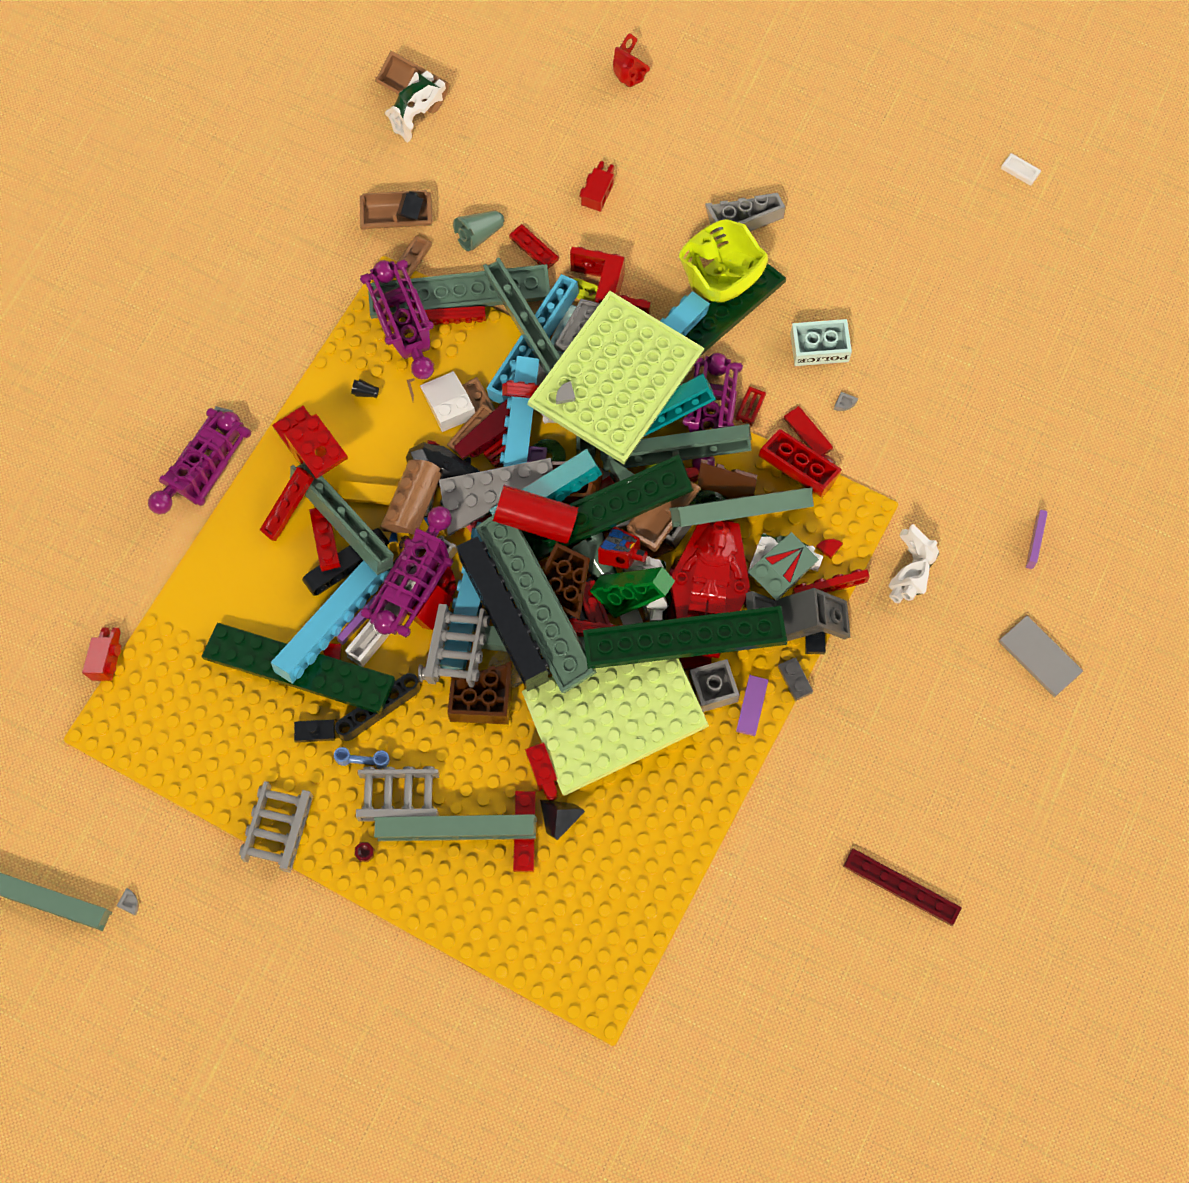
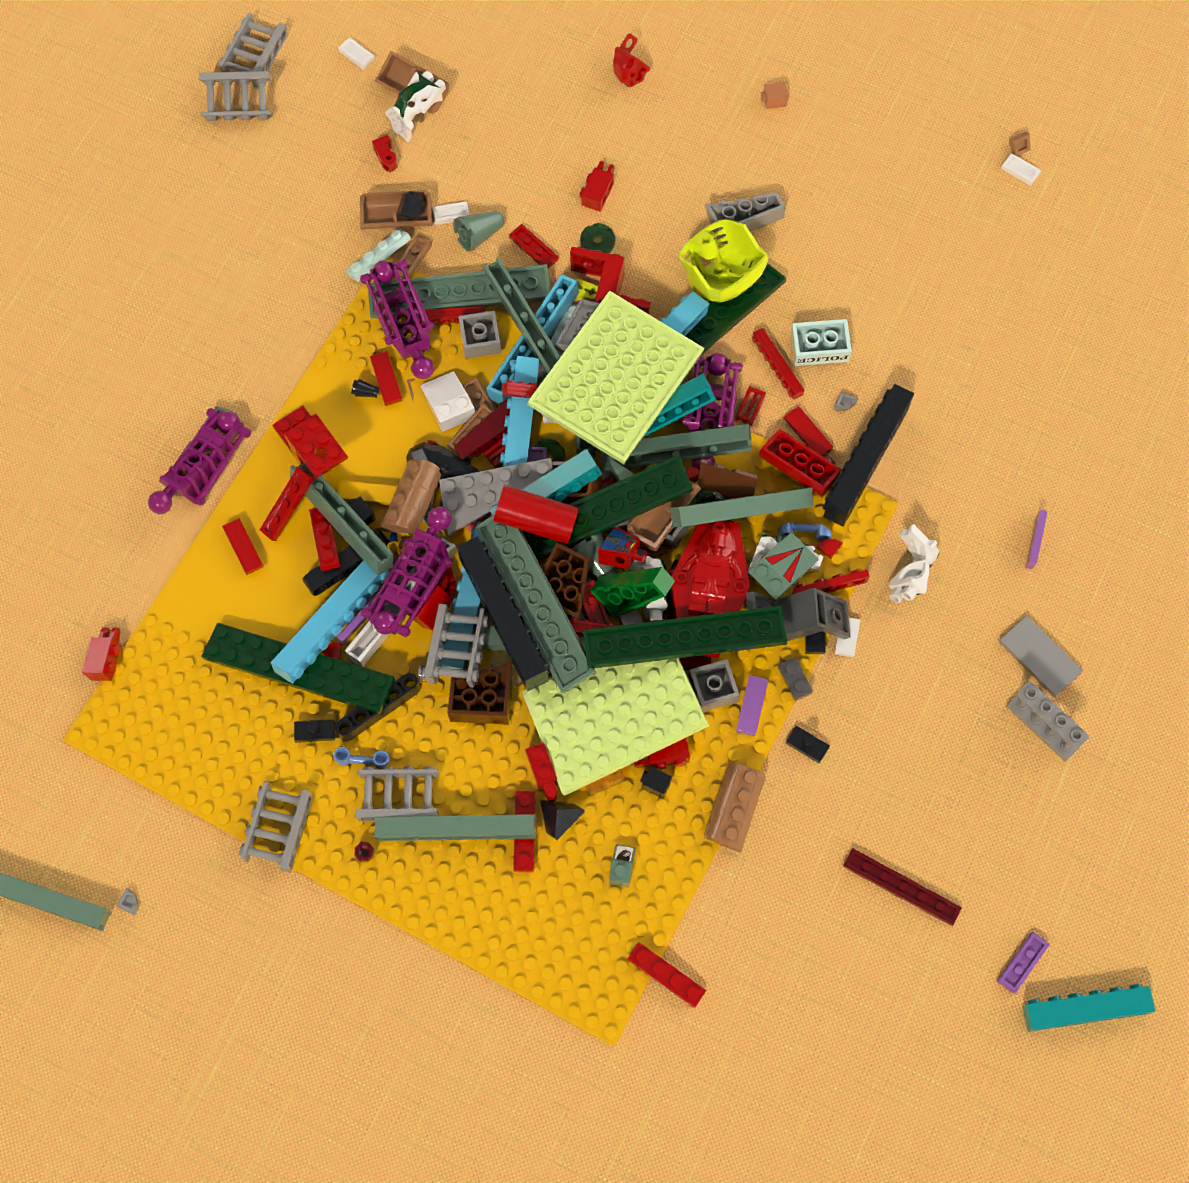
(243, 546): none -> red tile
(244, 79): none -> light grey fence
(270, 52): none -> light grey fence
(356, 53): none -> white tile
(362, 510): none -> black brick
(380, 252): none -> light aqua plate
(385, 155): none -> red leg
(386, 378): none -> red tile
(447, 213): none -> white tile
(480, 334): none -> light grey brick
(565, 394): light grey tile -> none
(598, 230): none -> clear green tile
(605, 783): none -> clear yellow tile
(621, 866): none -> sand green slope
(656, 782): none -> black brick
(666, 975): none -> red plate
(674, 754): none -> red hinge
(734, 806): none -> medium nougat container
(774, 95): none -> nougat brick
(777, 364): none -> red piece
(807, 744): none -> black tile
(822, 531): none -> medium blue bar
(847, 646): none -> white tile
(867, 454): none -> black brick
(1020, 143): none -> medium nougat tile
(1023, 962): none -> medium lavender tile
(1047, 721): none -> light grey fence
(1089, 1008): none -> teal brick

